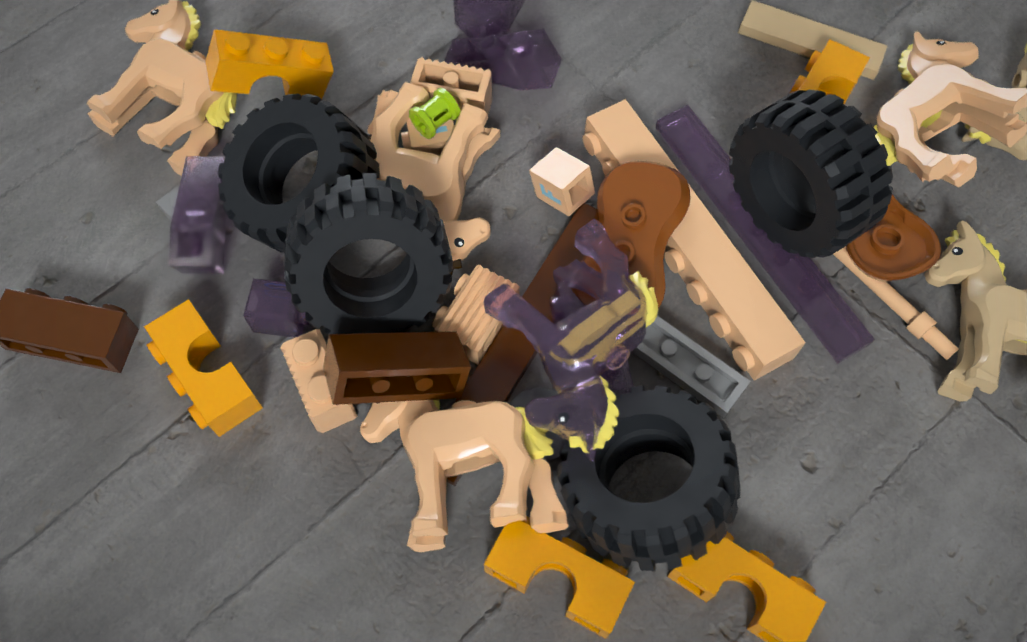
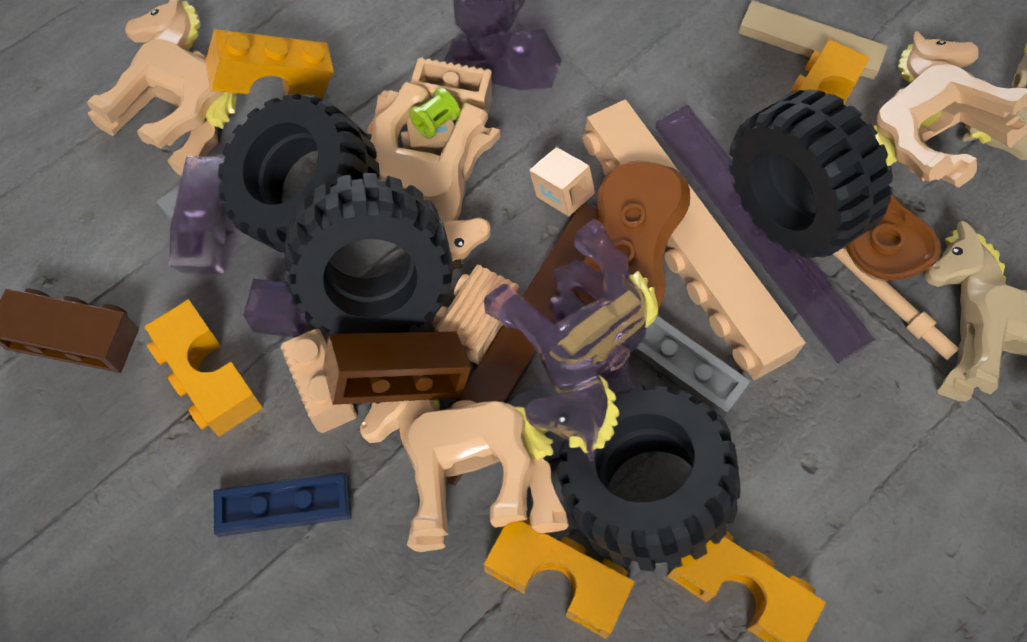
(281, 504): none -> dark blue tile

